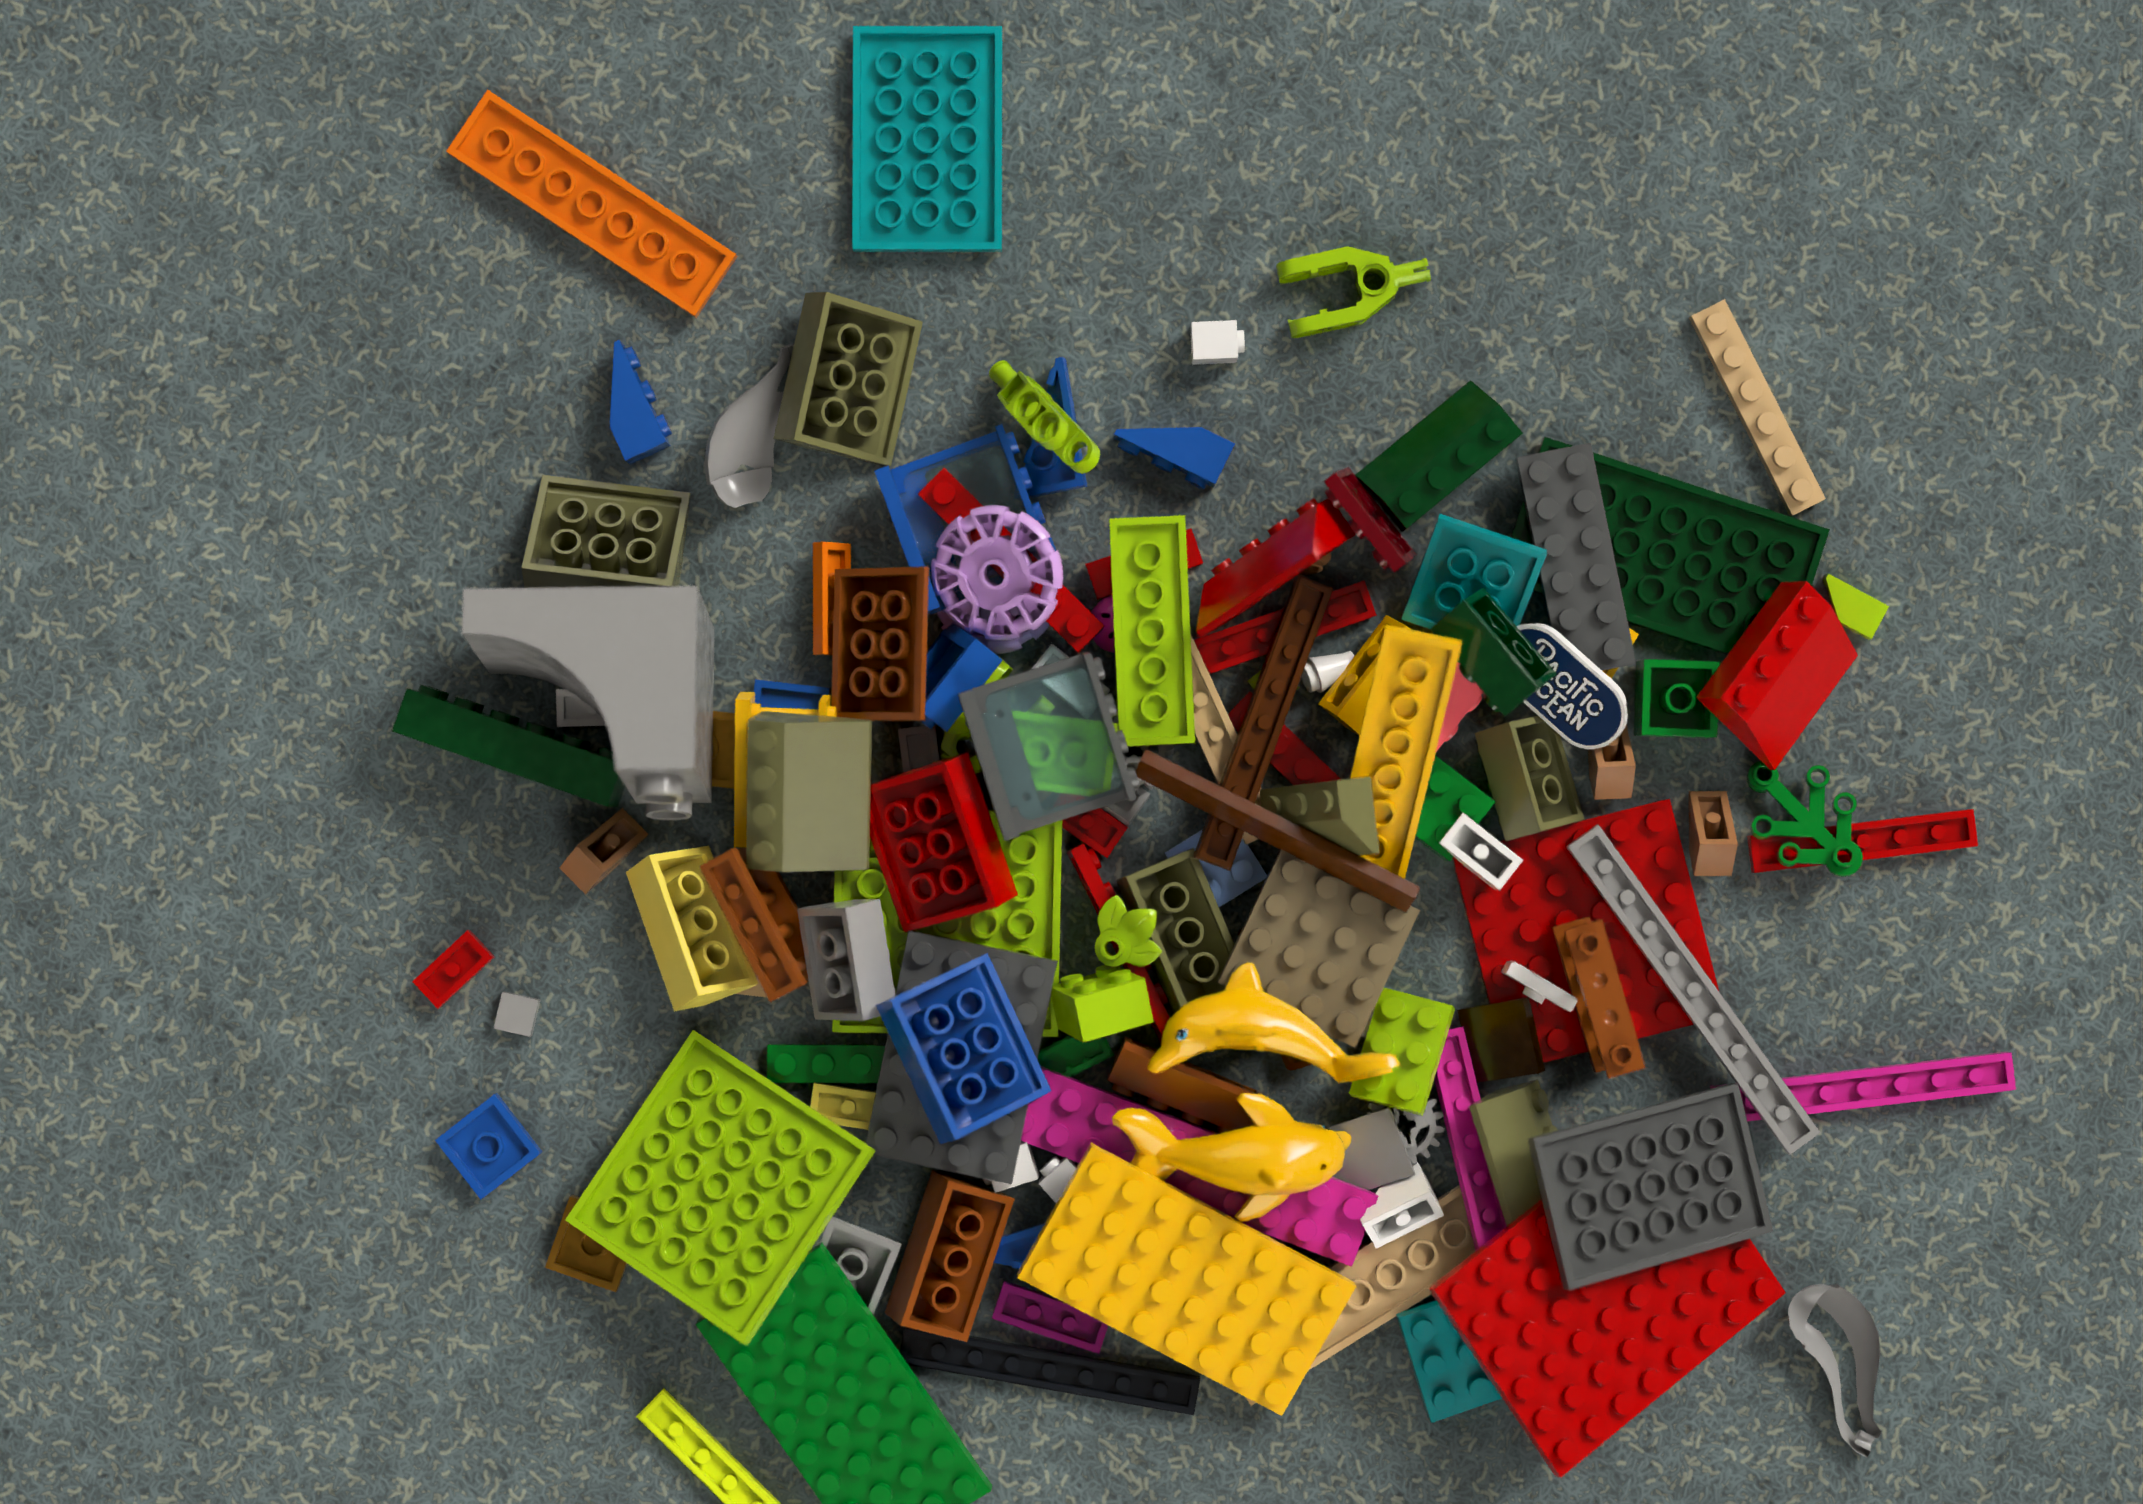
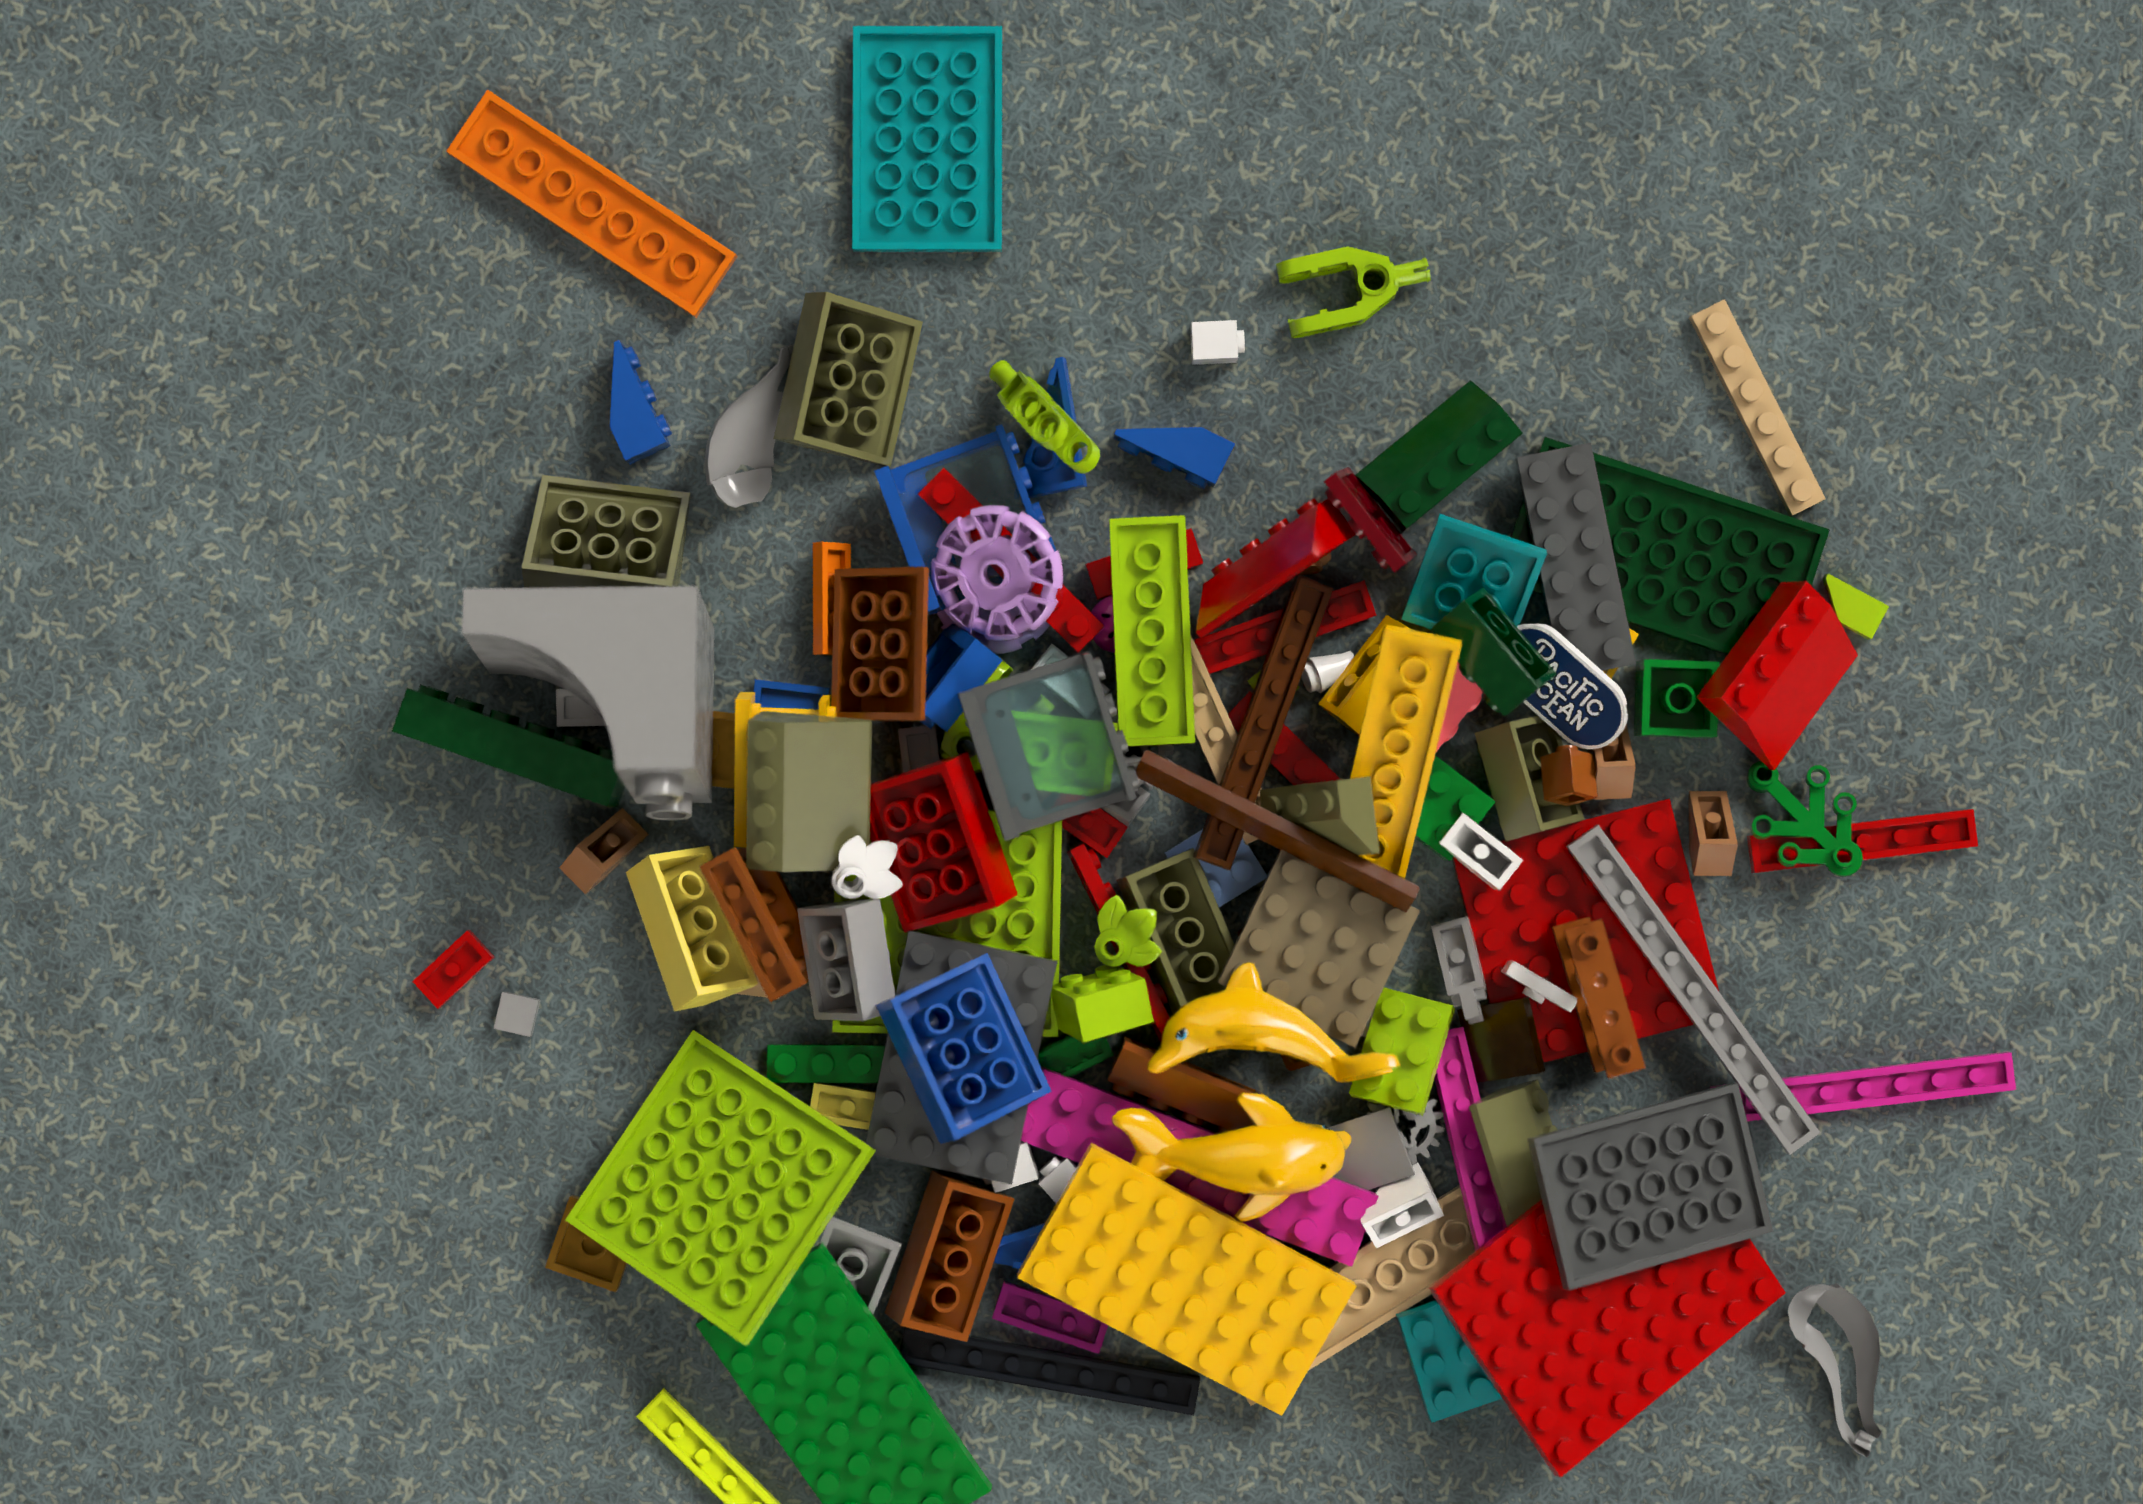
(488, 1146): blue plate -> none
(869, 865): none -> white plate
(1461, 966): none -> light grey hinge
(1568, 776): none -> dark orange brick

